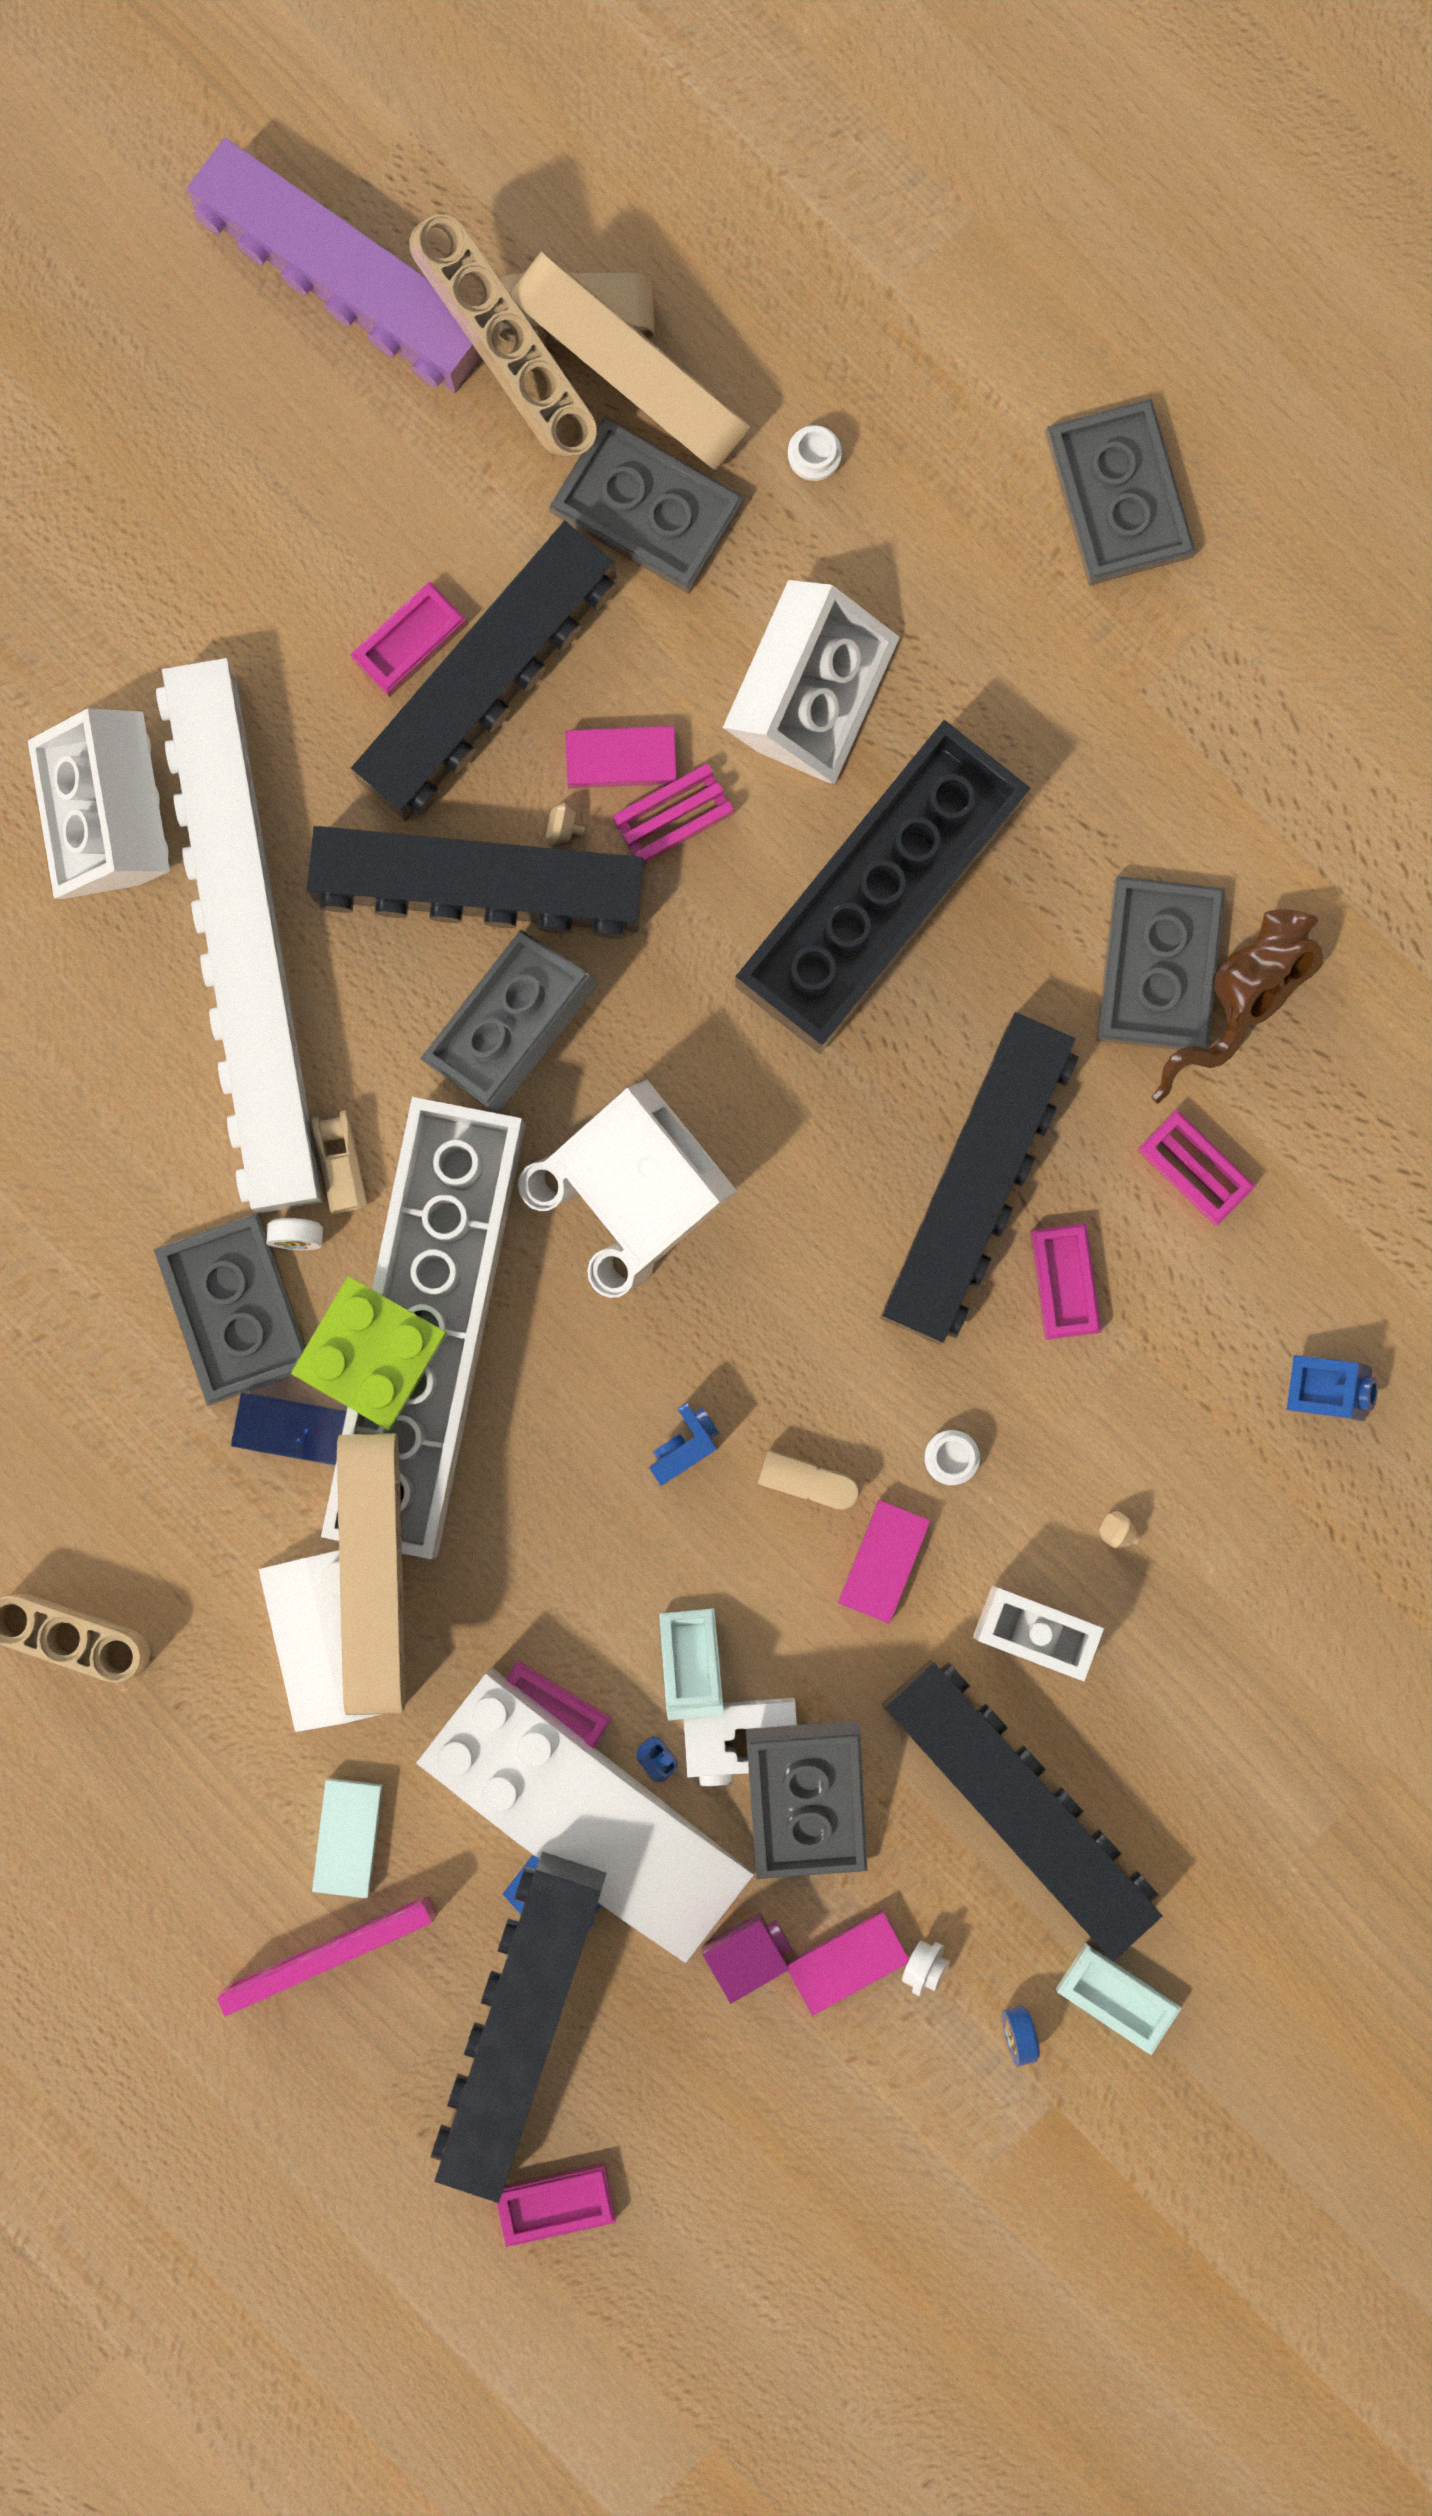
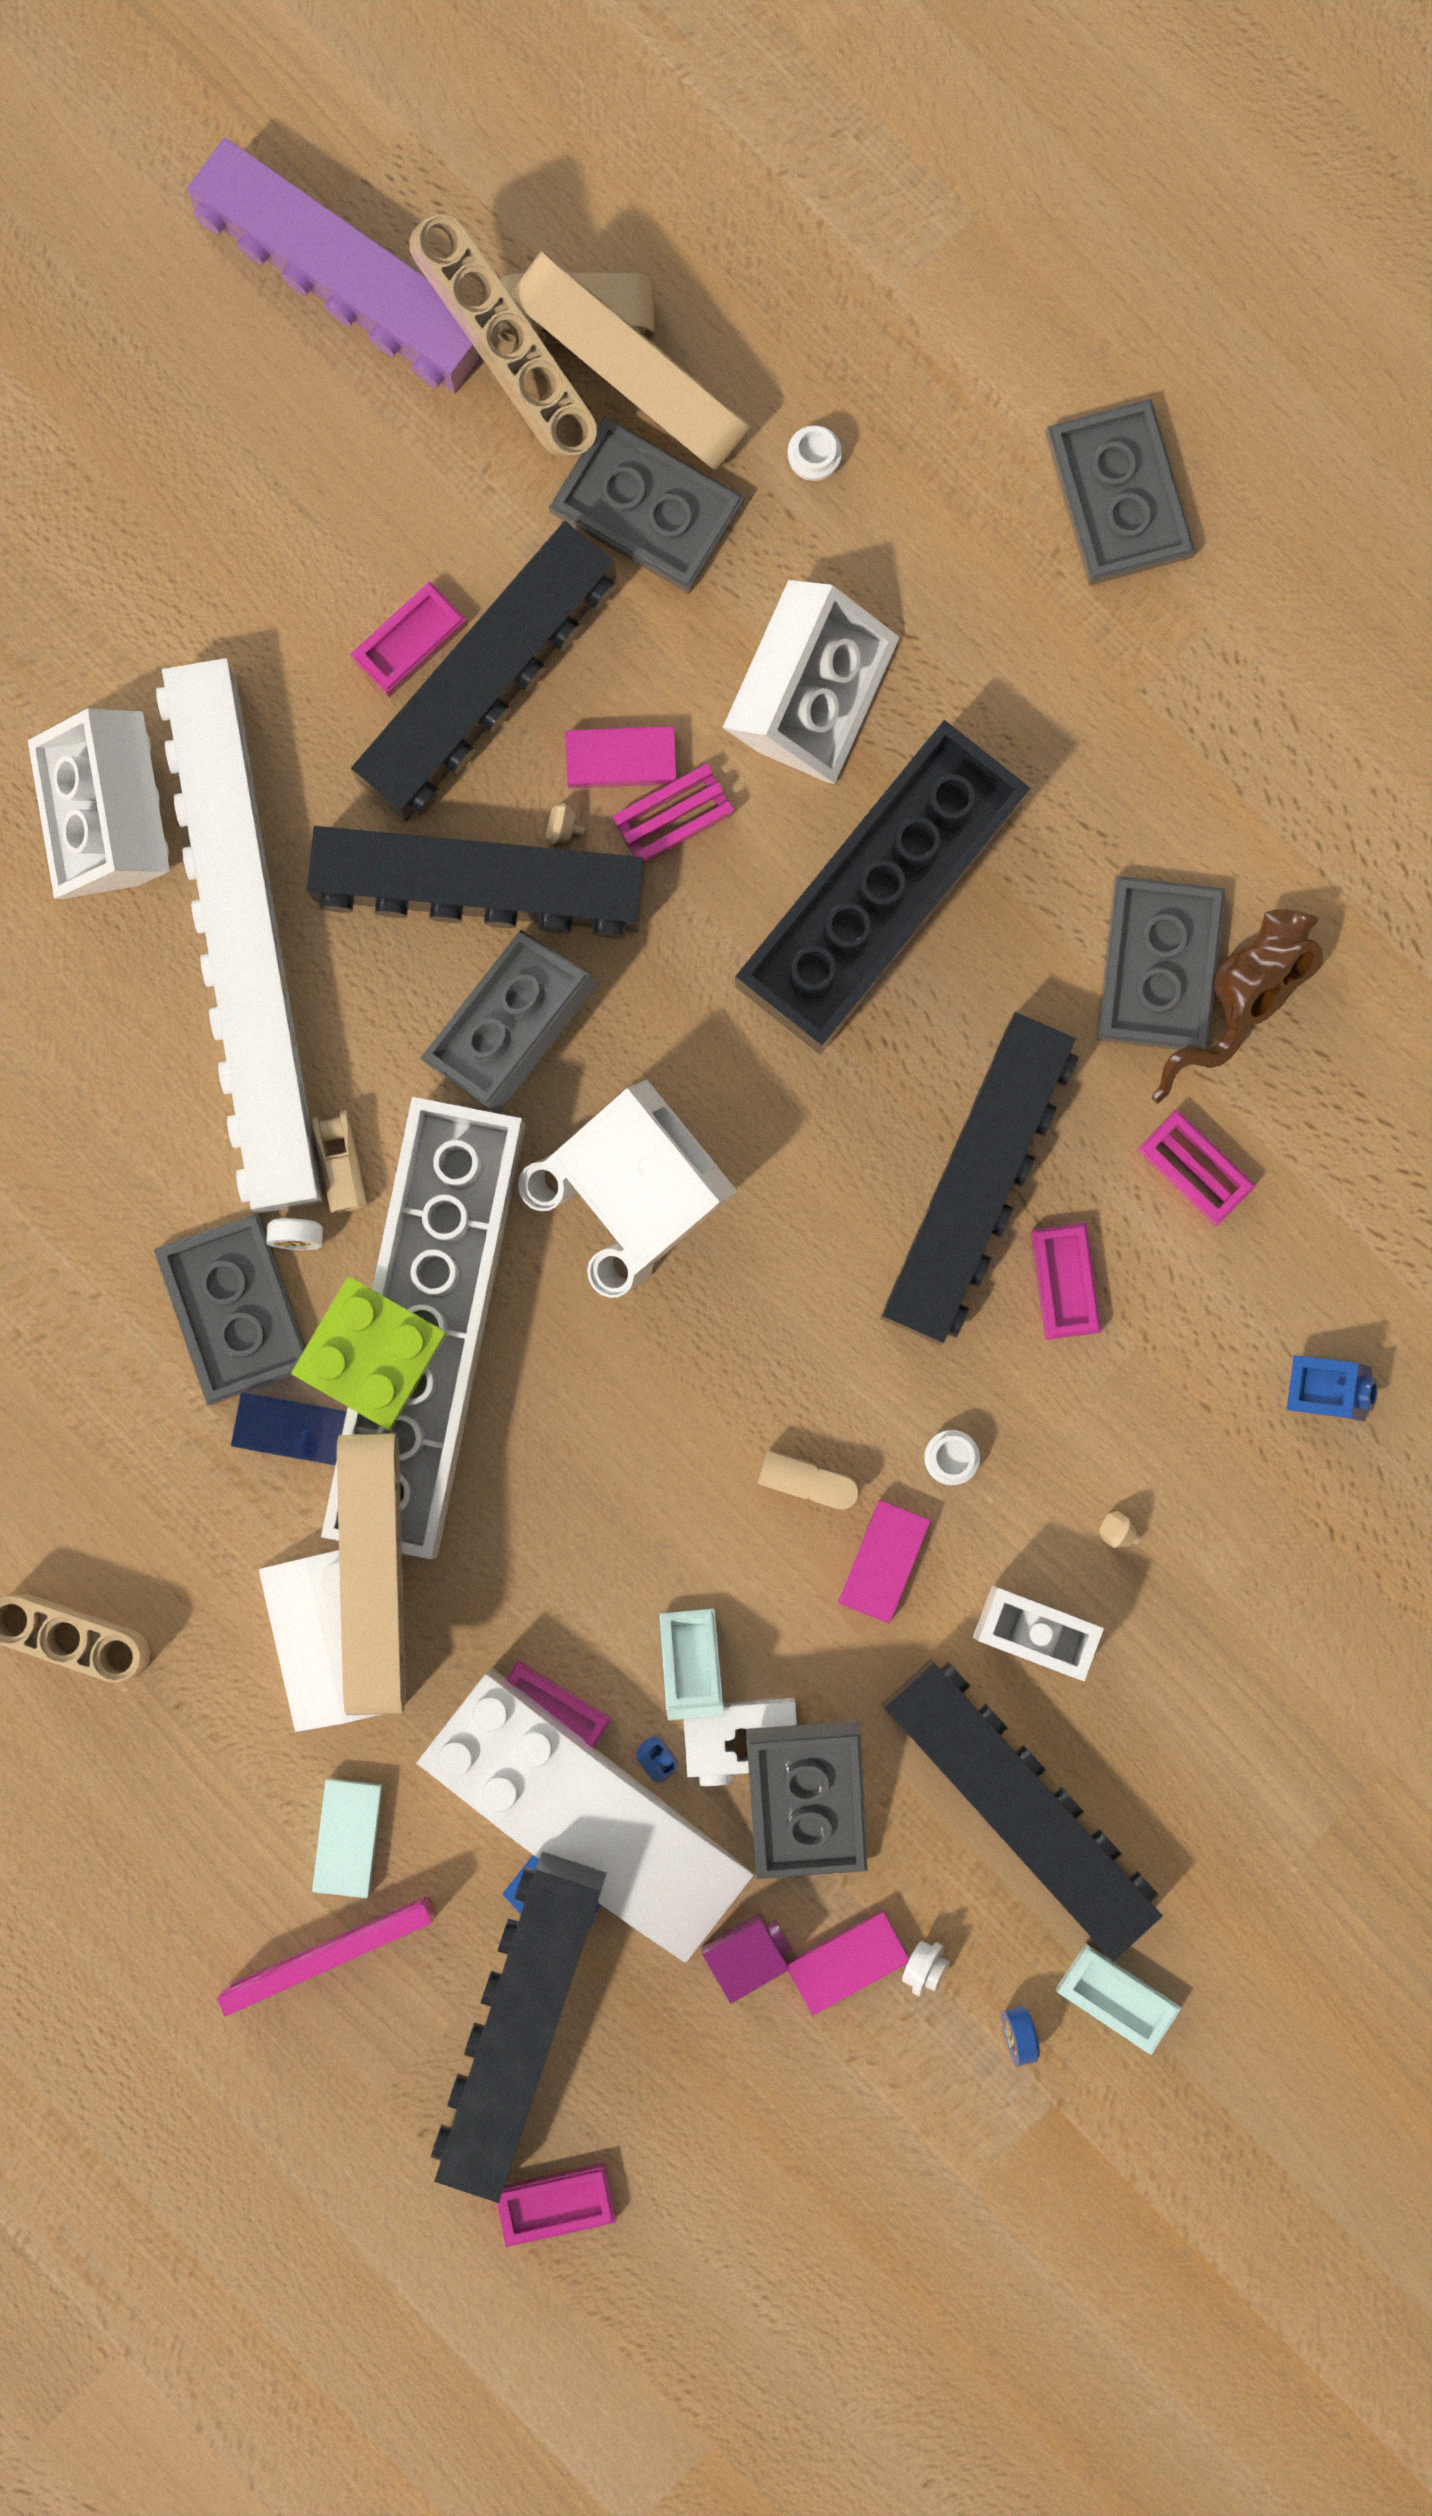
(679, 1455): blue bracket -> none

